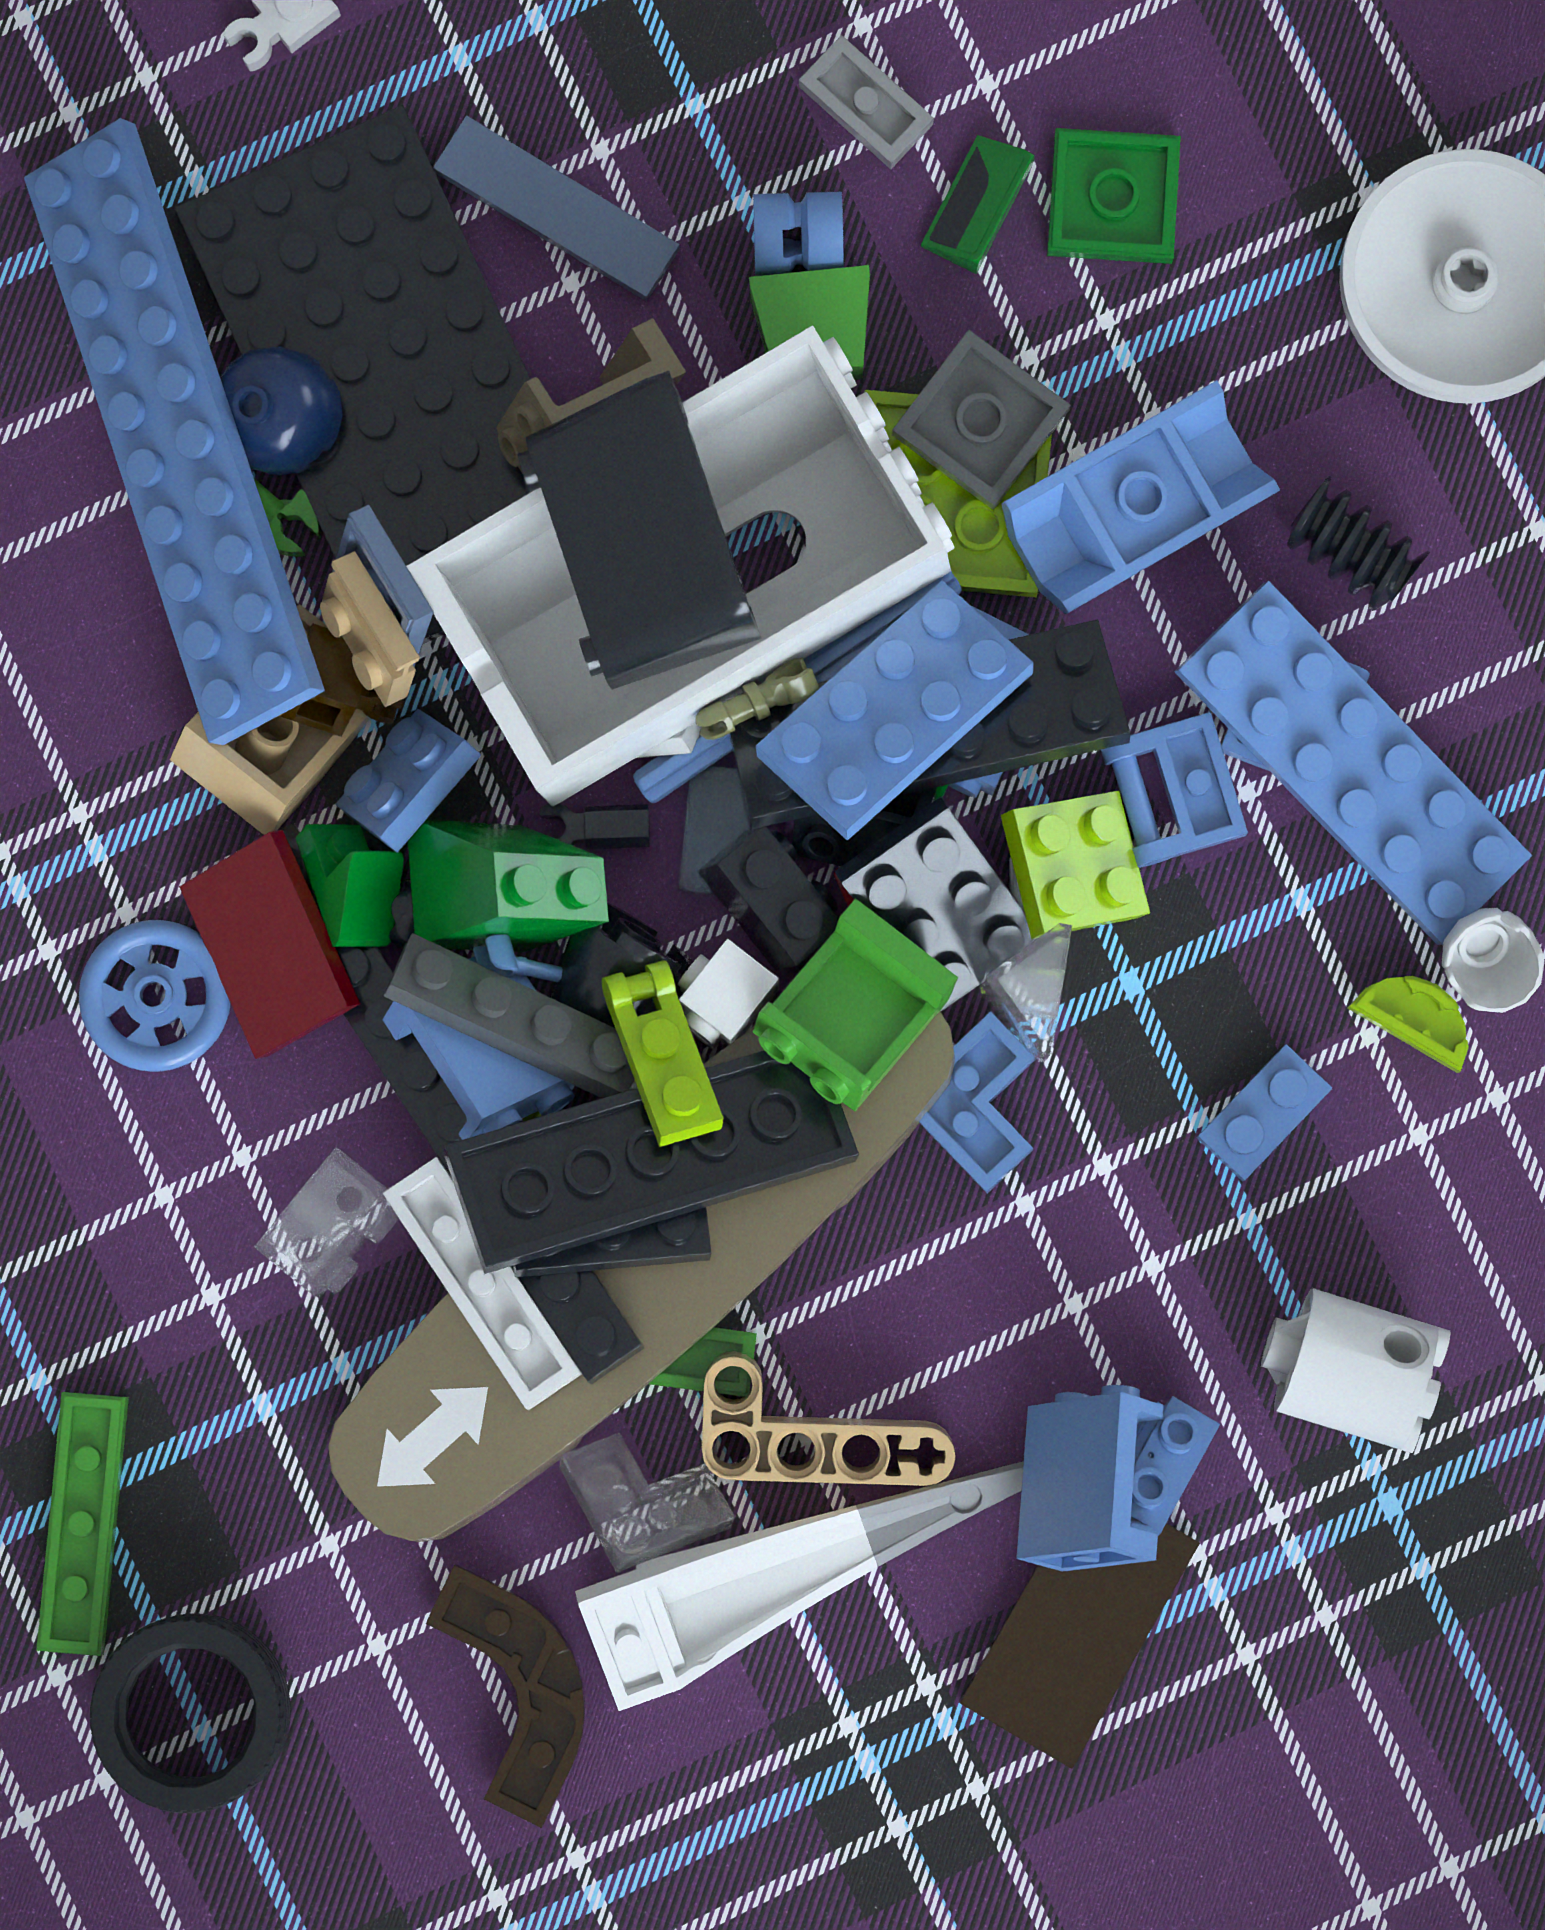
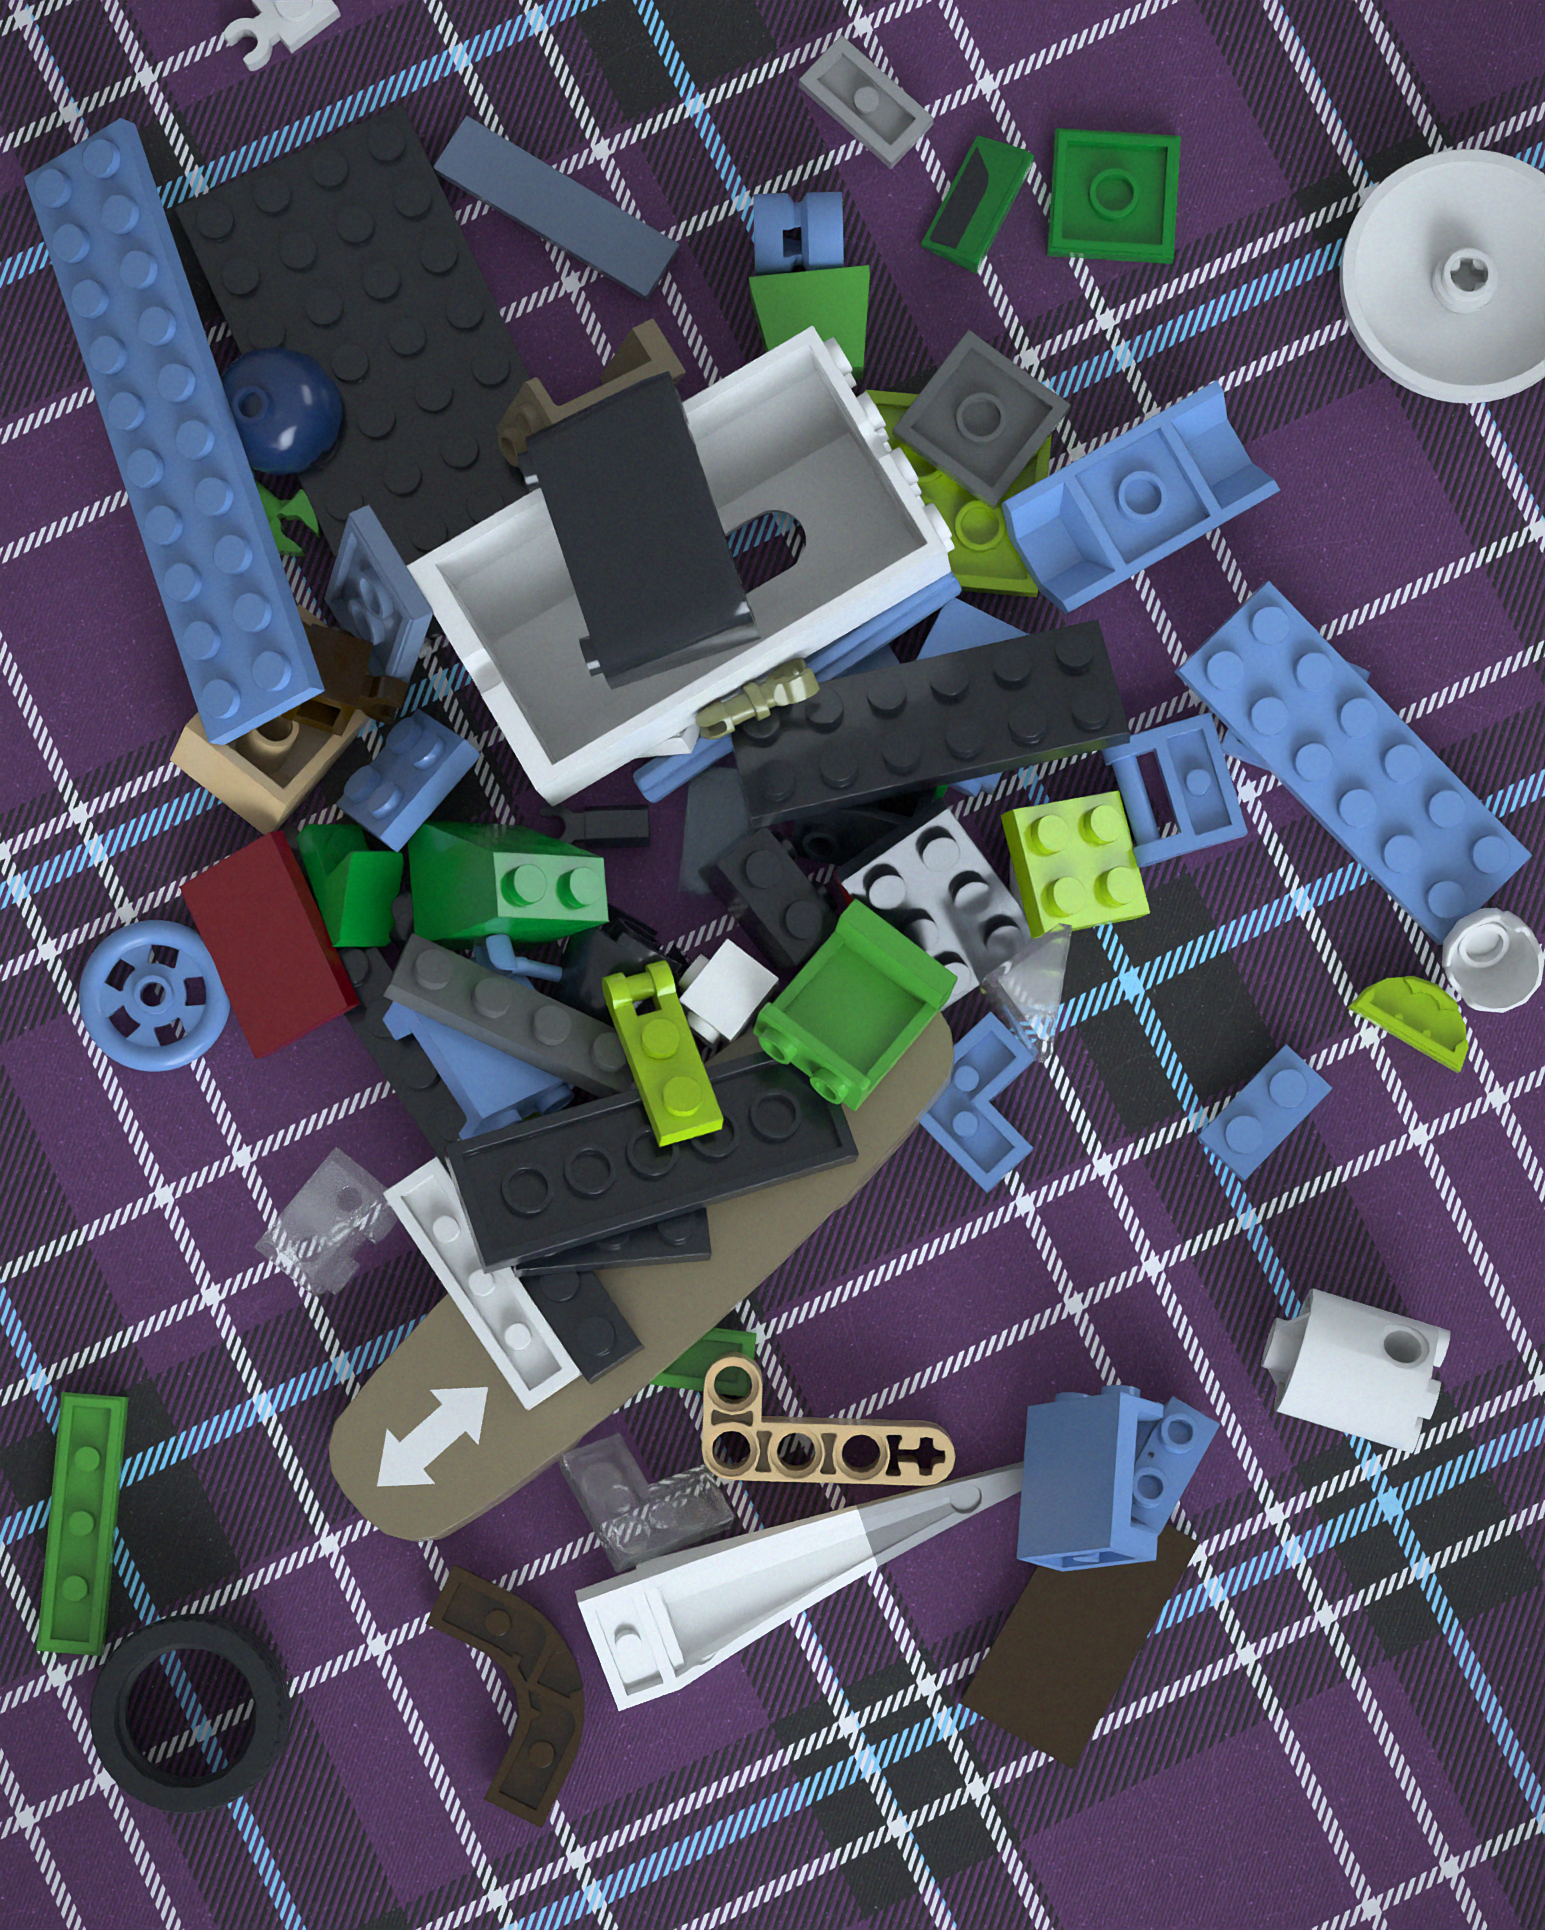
(360, 615): tan plate -> none
(894, 709): medium blue plate -> none
(1354, 546): black piece -> none

